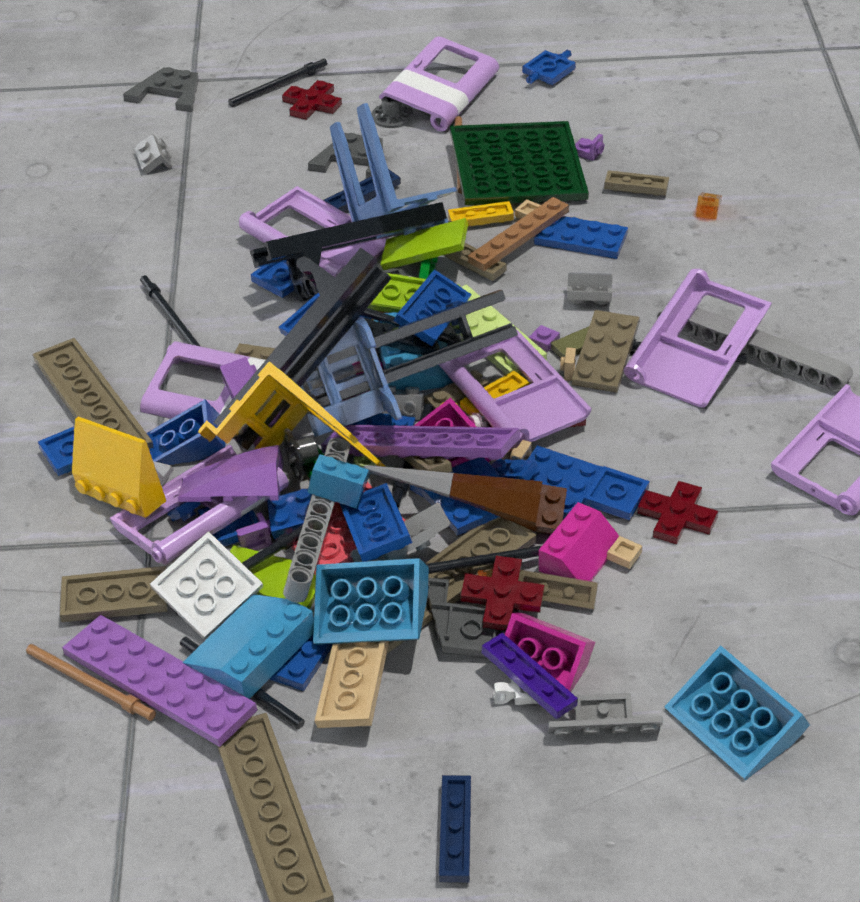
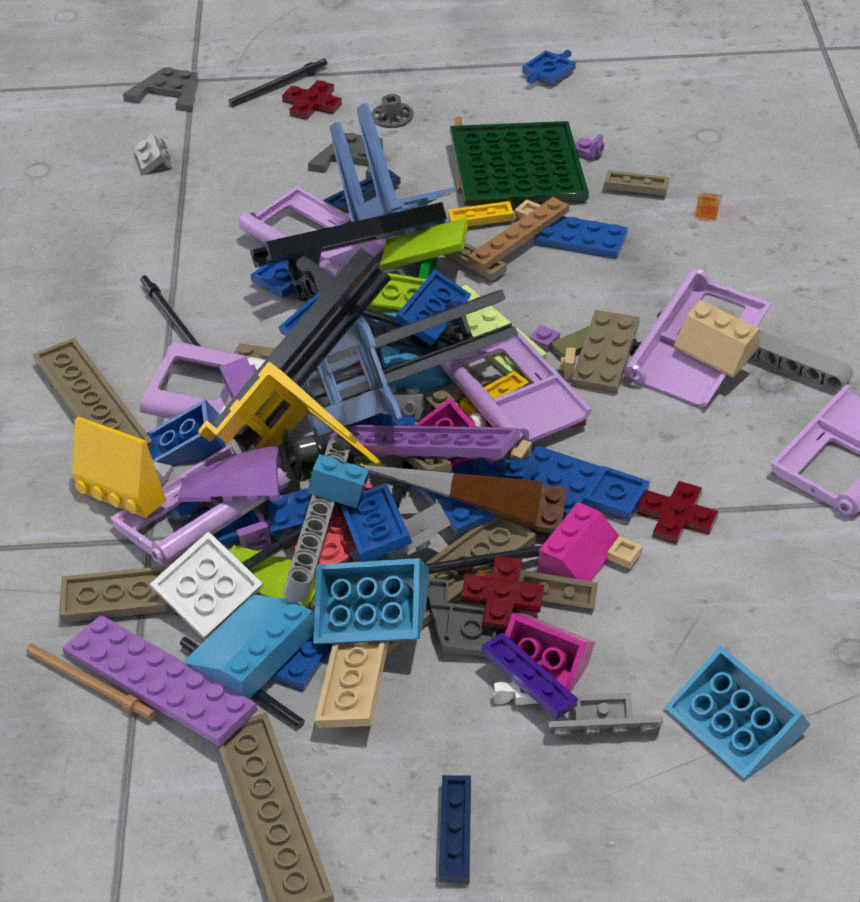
(59, 450): blue plate -> none
(435, 94): lavender piece -> none
(589, 287): light grey bracket -> none
(717, 338): none -> tan slope

